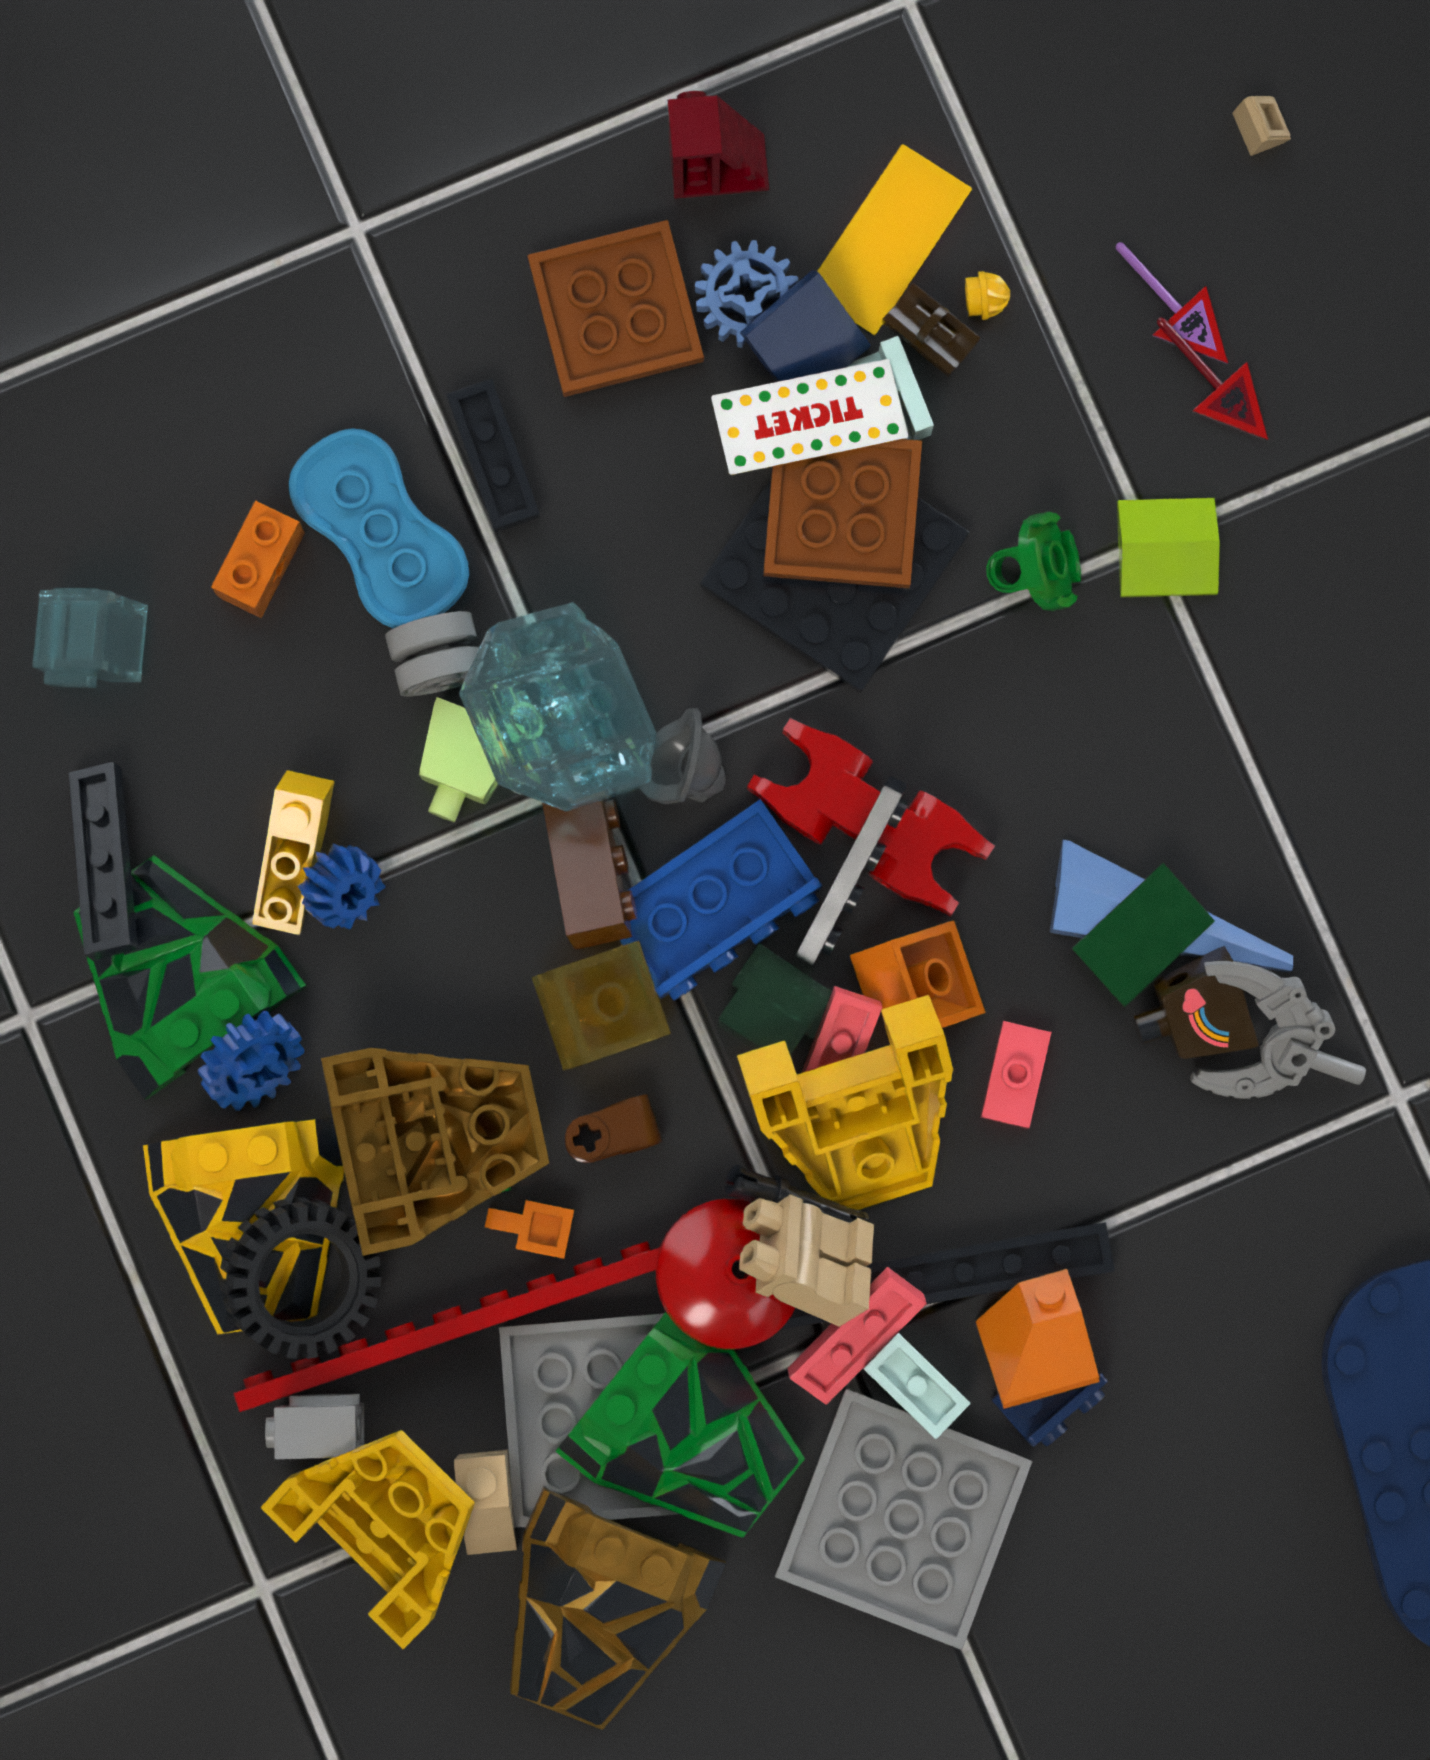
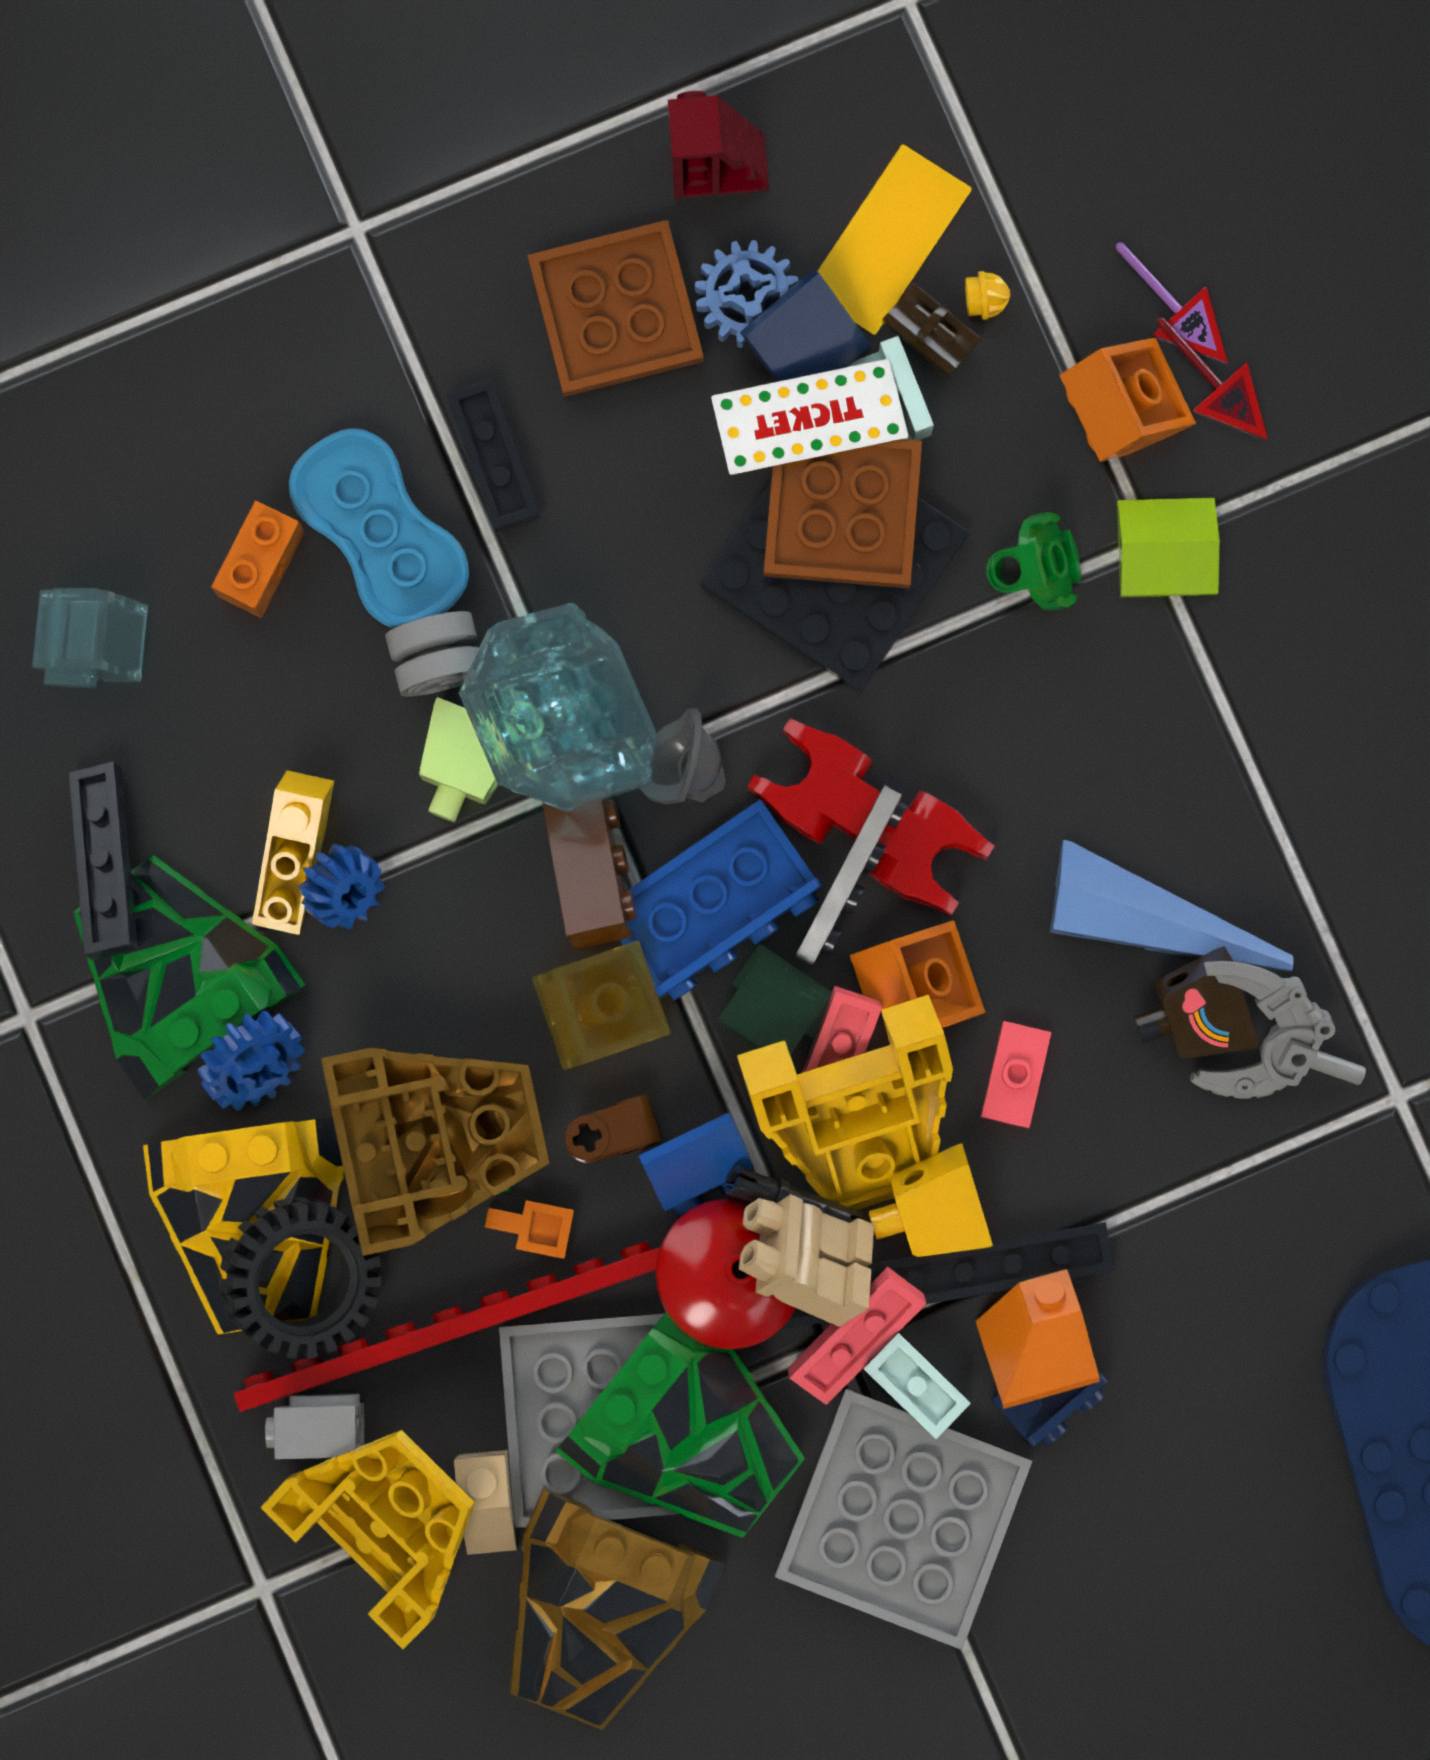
(695, 1163): none -> blue slope
(935, 1207): none -> yellow torso
(1126, 398): none -> orange slope
(1143, 934): dark green sticker -> none
(1261, 123): tan slope -> none

